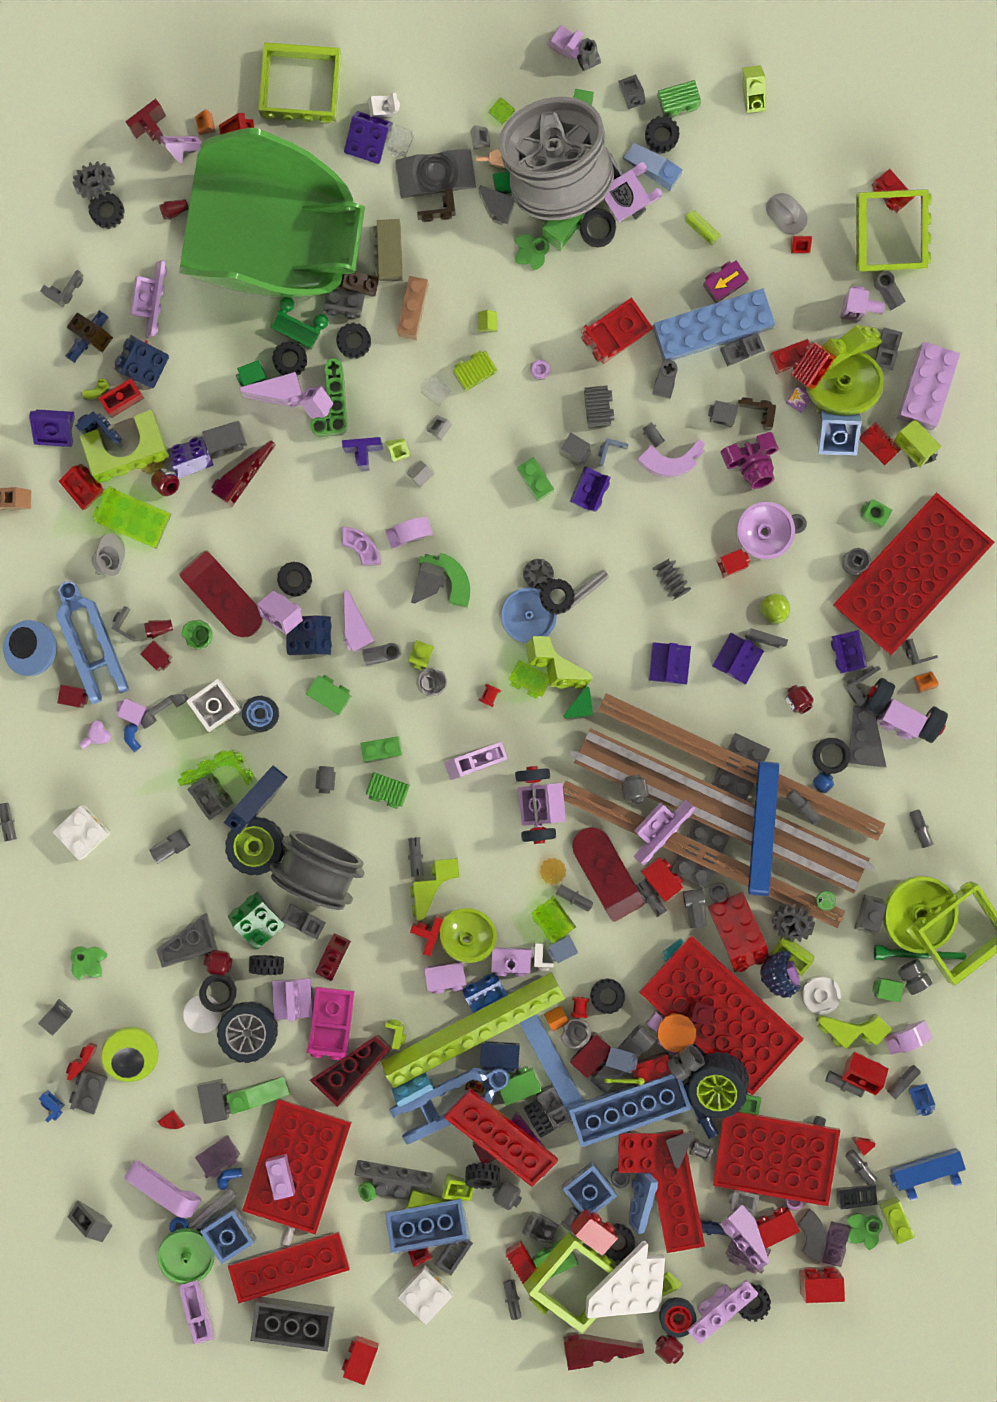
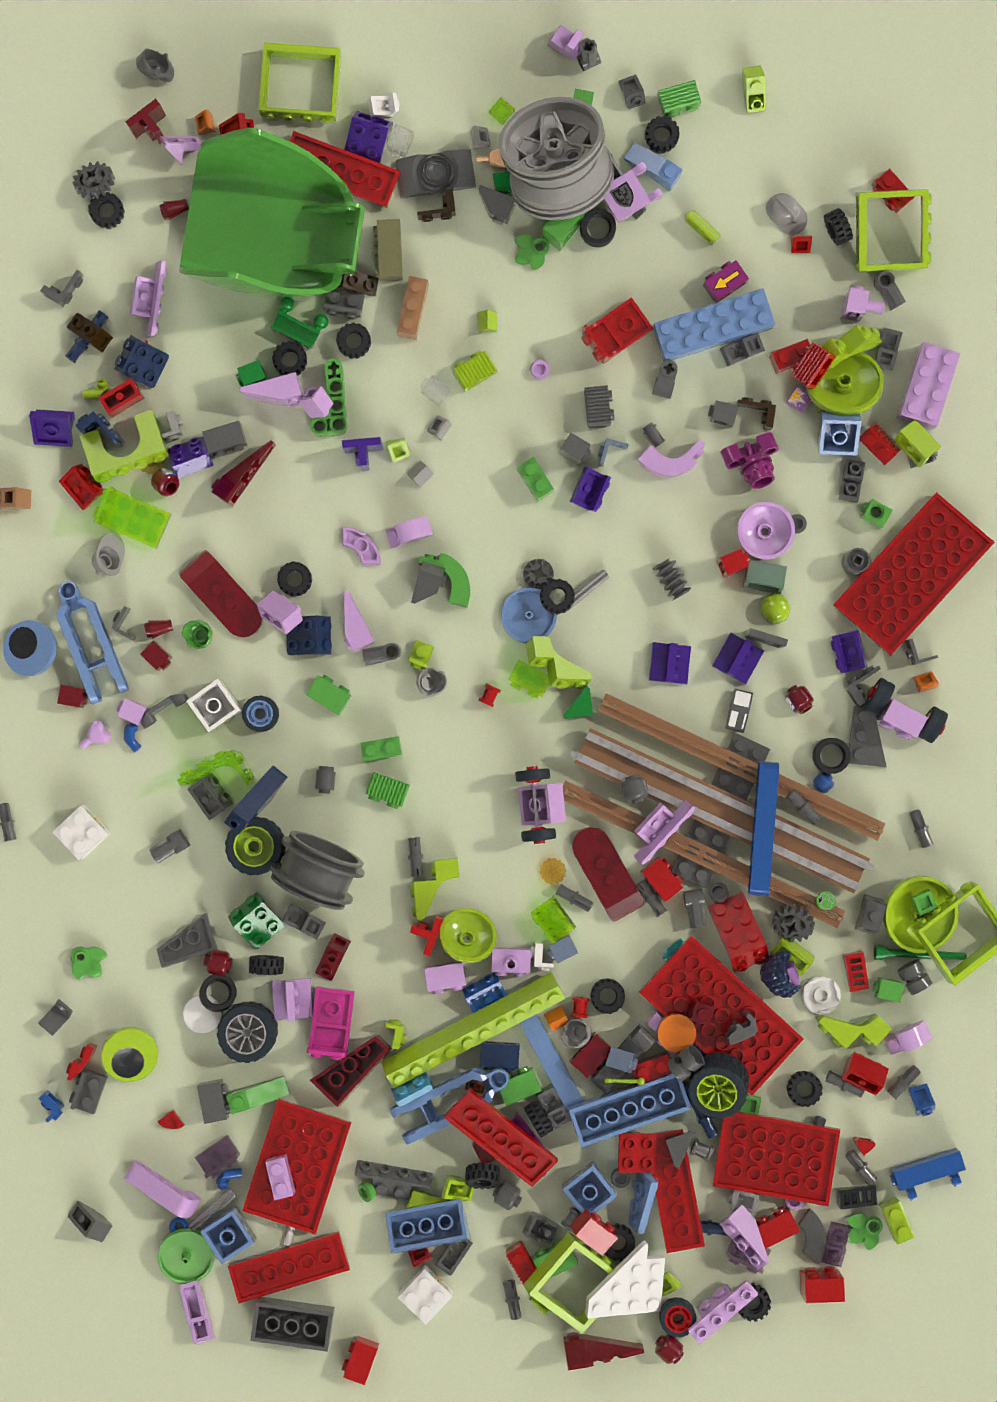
(155, 65): none -> dark grey hair
(175, 423): none -> light grey bracket
(362, 176): none -> red plate
(476, 760): lavender slope -> none
(739, 710): none -> slope
(741, 1032): none -> dark grey hand
(765, 577): none -> sand green brick
(816, 1088): none -> black tyre
(838, 226): none -> black tyre
(851, 481): none -> dark grey slope
(856, 955): none -> red slope
(923, 902): none -> bright green plate

